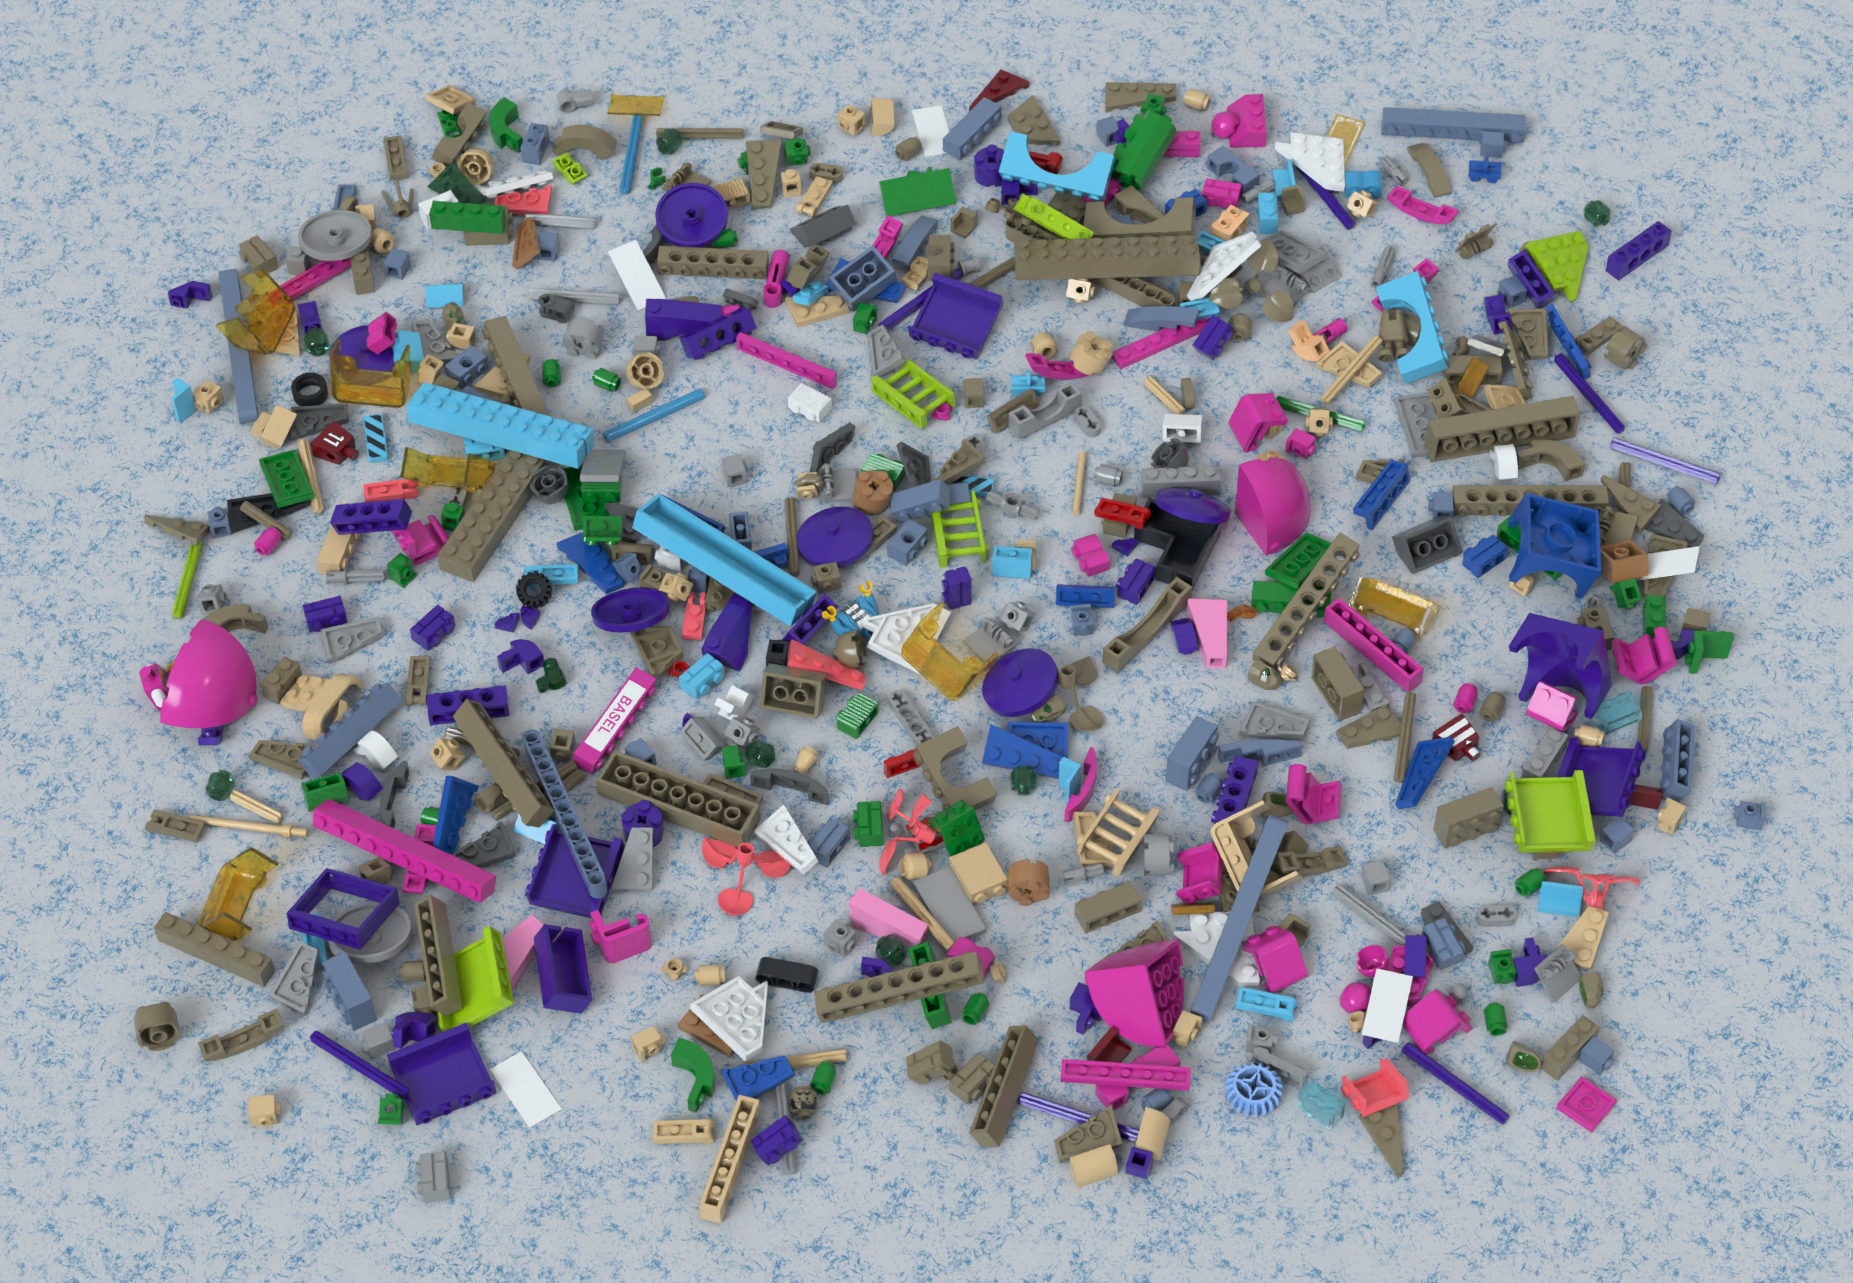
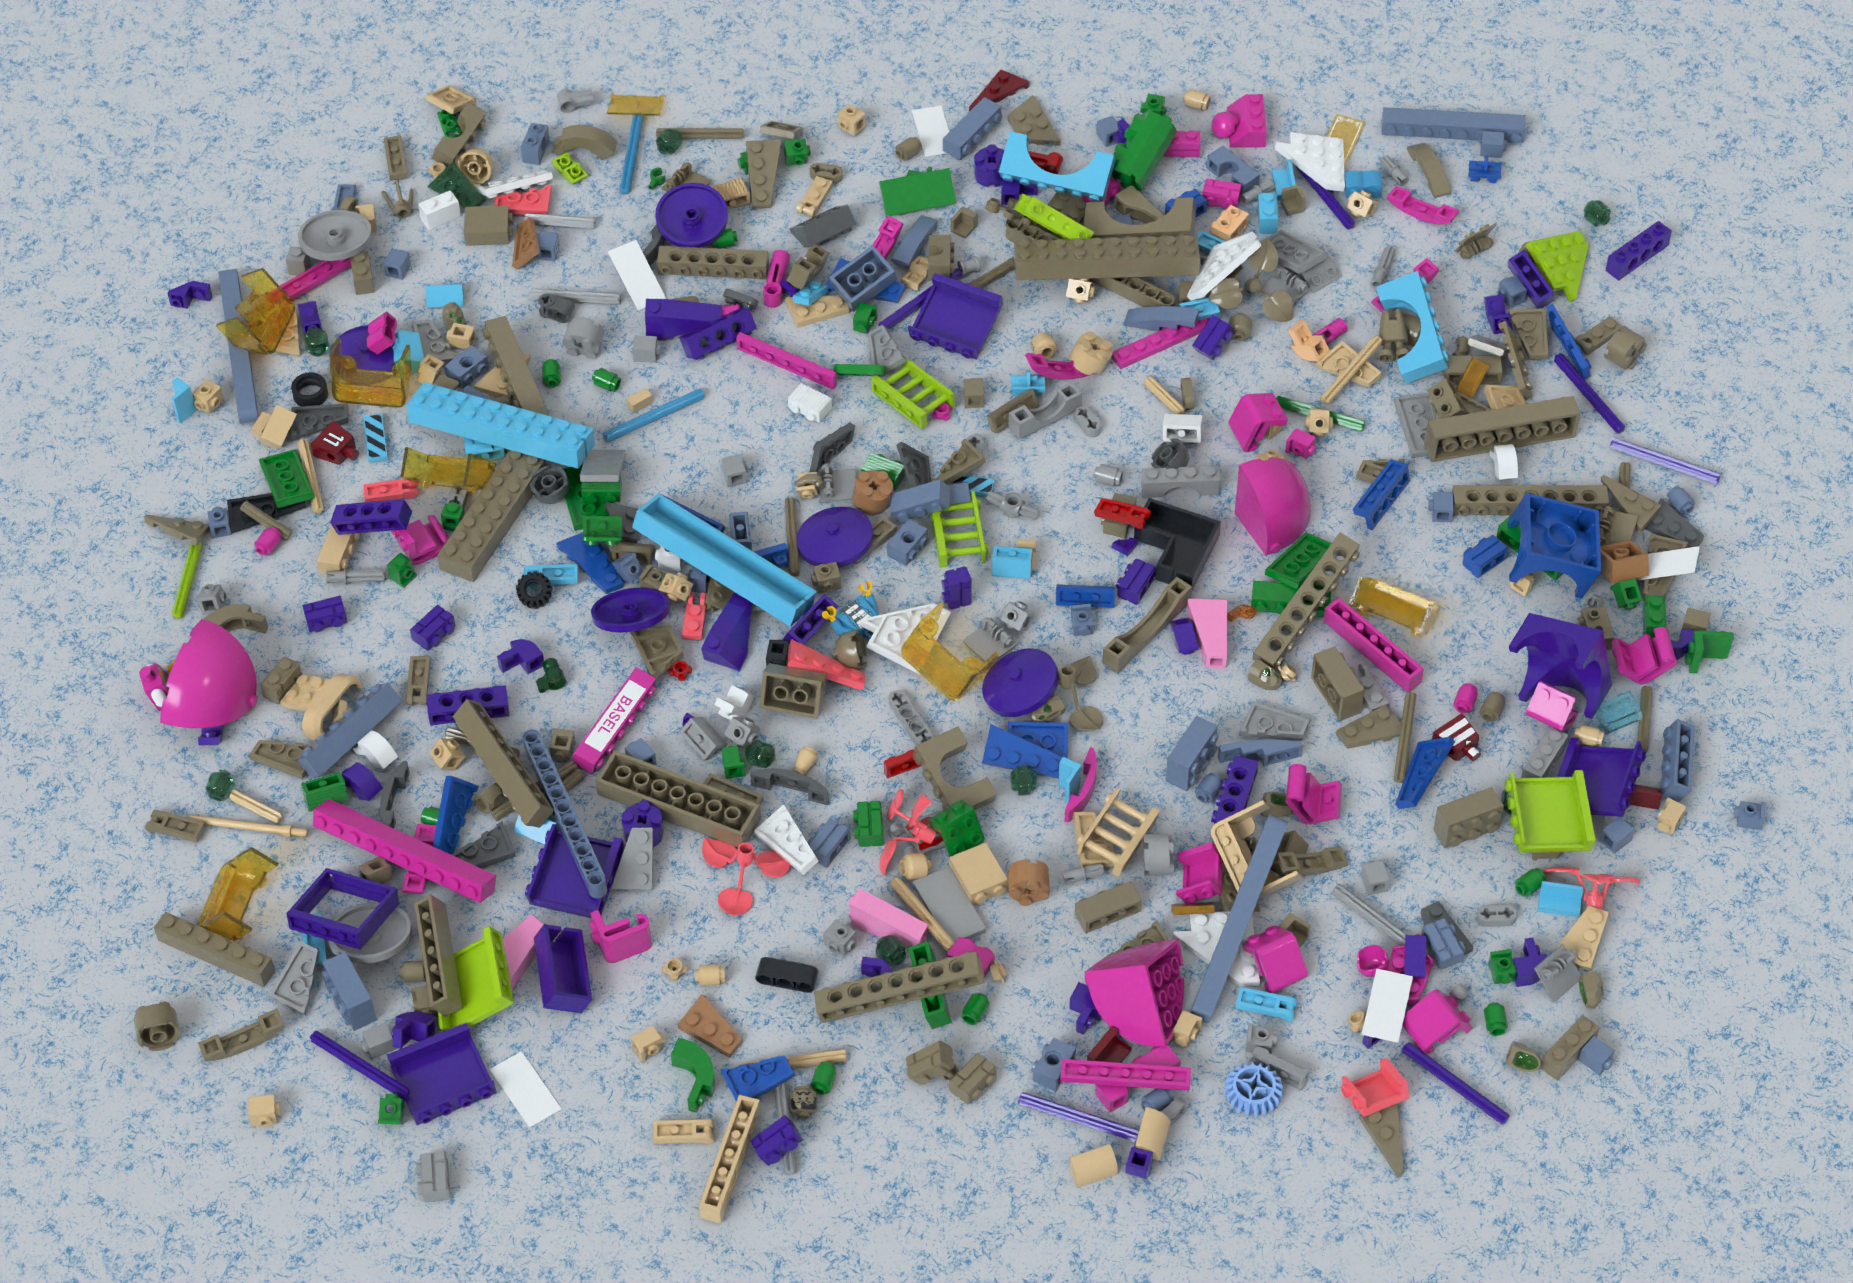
(258, 255): dark tan brick -> none
(350, 637): light grey wing -> none
(382, 241): tan head -> none
(467, 217): green brick -> none
(500, 118): green arch -> none
(508, 622): dark purple tile -> none
(529, 616): dark purple tile -> none
(644, 371): tan cylinder -> none
(702, 676): medium azure brick -> none
(735, 1015): white wing -> none
(788, 179): tan brick -> none
(857, 715): green brick -> none
(859, 370): none -> green beam
(881, 116): tan brick -> none
(1004, 1086): dark tan brick -> none
(1048, 1074): none -> sand blue brick
(1079, 483): tan bar -> none
(1091, 555): dark pink brick -> none
(1092, 1134): dark tan wing -> none
(1127, 94): dark tan wing -> none
(1192, 505): dark purple dish -> none
(1320, 1104): clear light blue brick -> none
(1355, 997): dark pink hair -> none
(1404, 639): sand blue brick -> none
(1428, 543): dark grey slope -> none
(1555, 454): dark tan arch -> none
(1586, 1104): dark pink tile -> none

